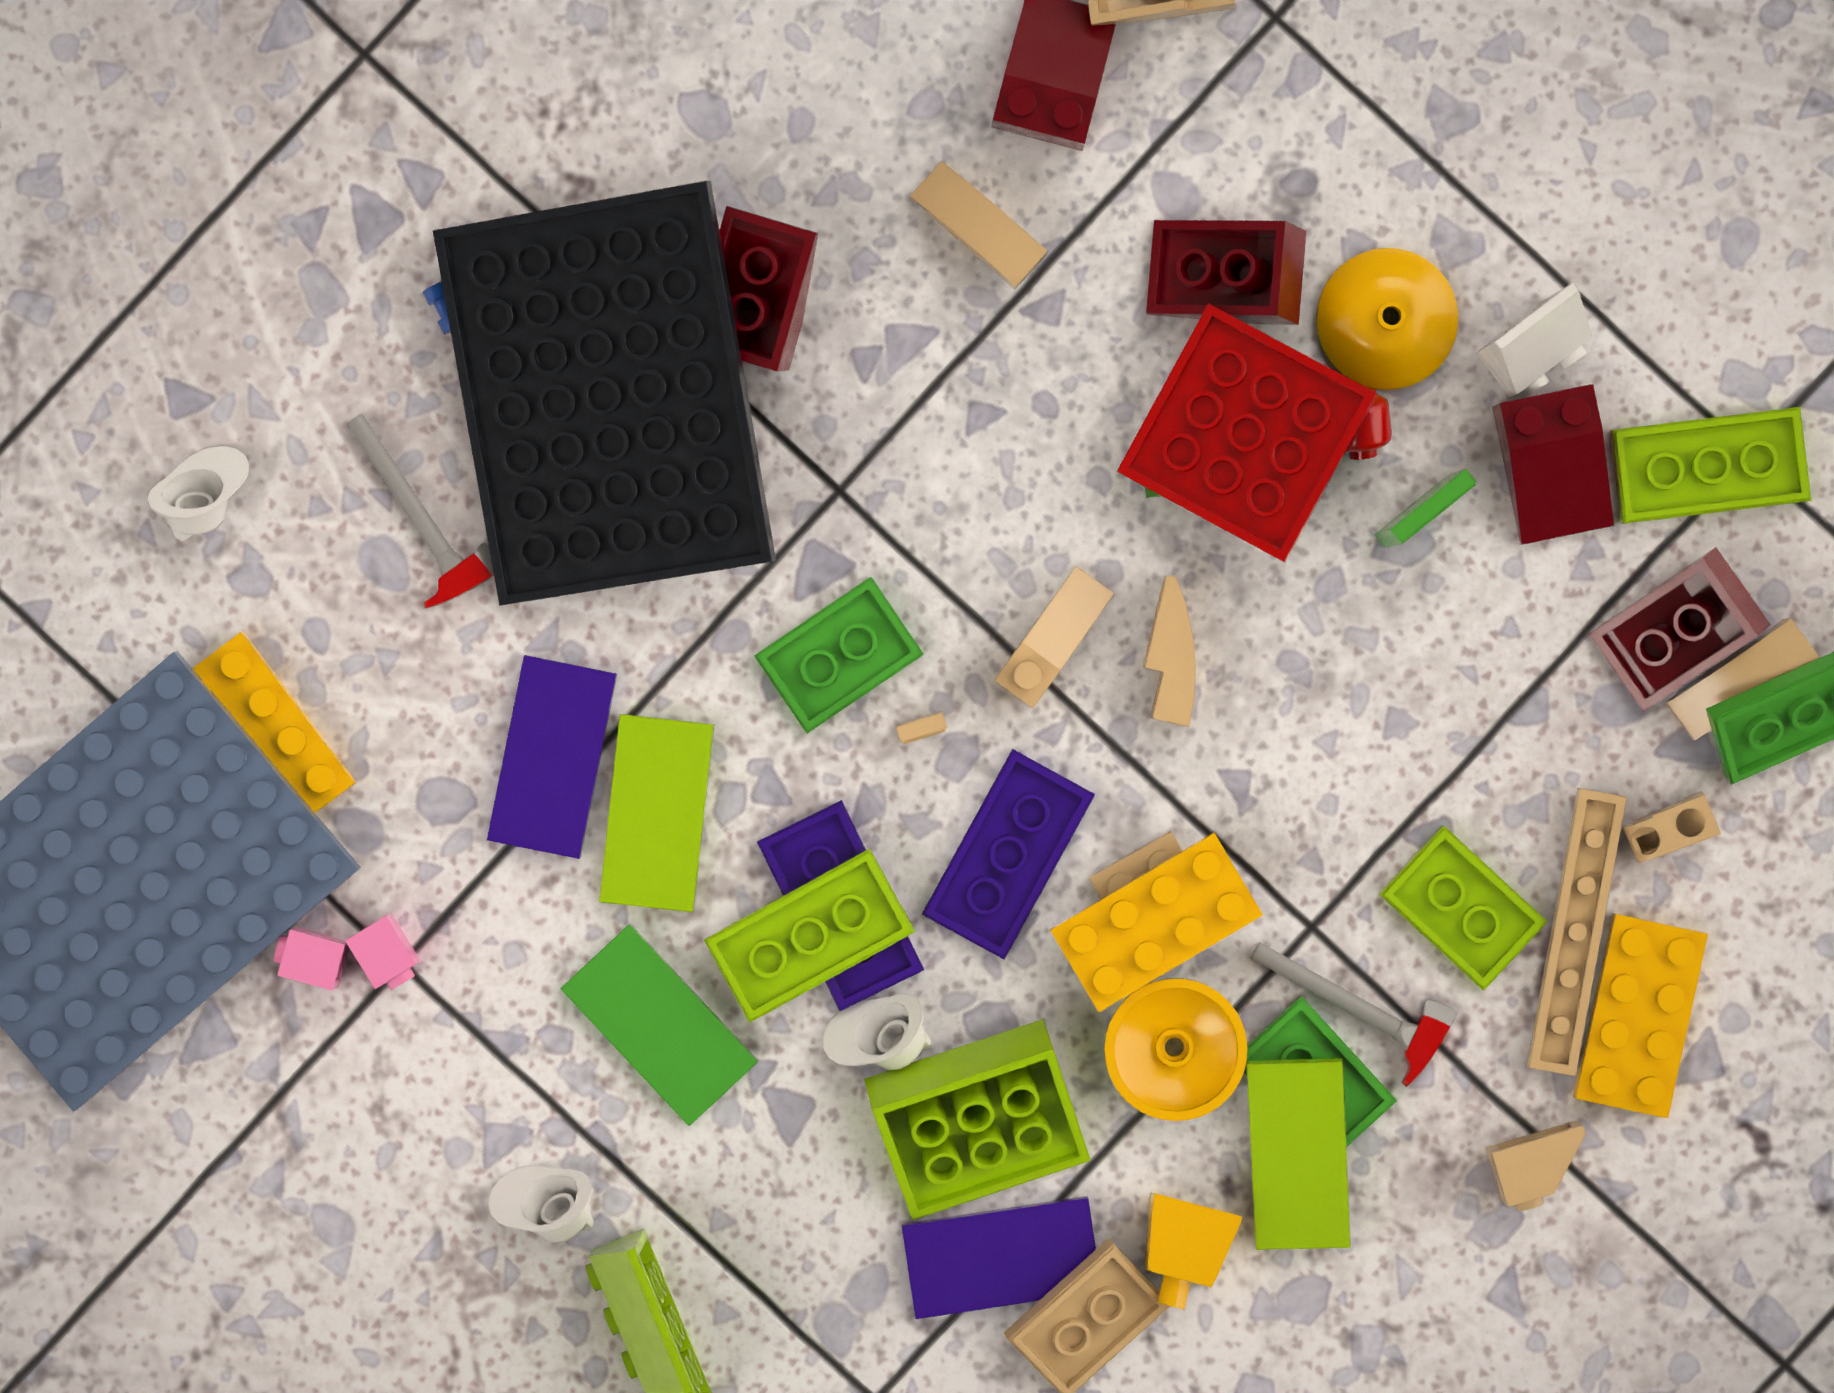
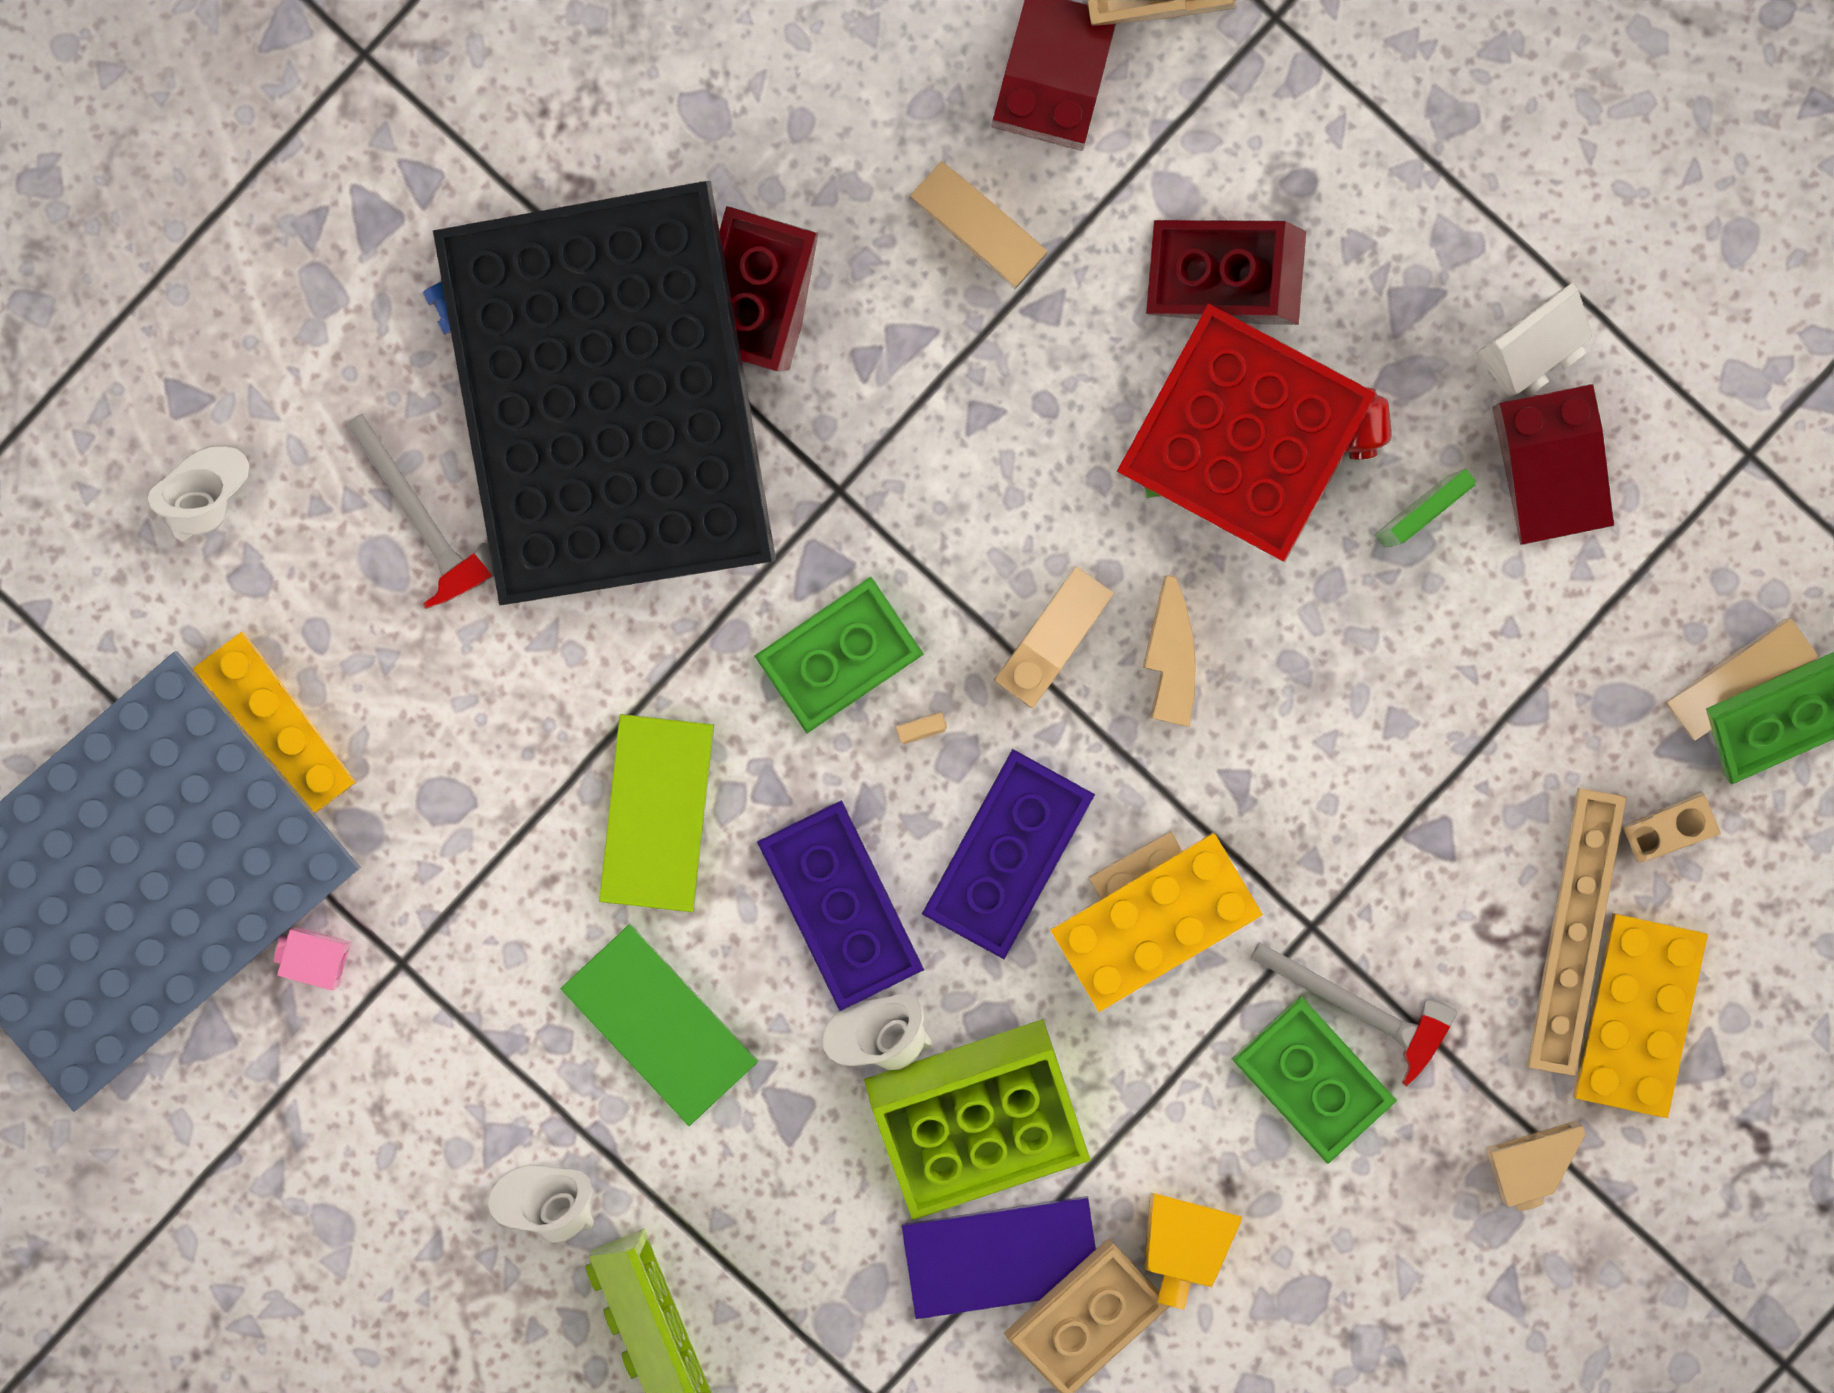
(384, 953): bright pink brick -> none
(552, 757): dark purple tile -> none
(809, 935): lime tile -> none
(1183, 1083): yellow dish -> none
(1299, 1154): lime tile -> none
(1360, 340): yellow dish -> none
(1462, 907): lime tile -> none
(1680, 629): dark red slope -> none
(1710, 465): lime tile -> none

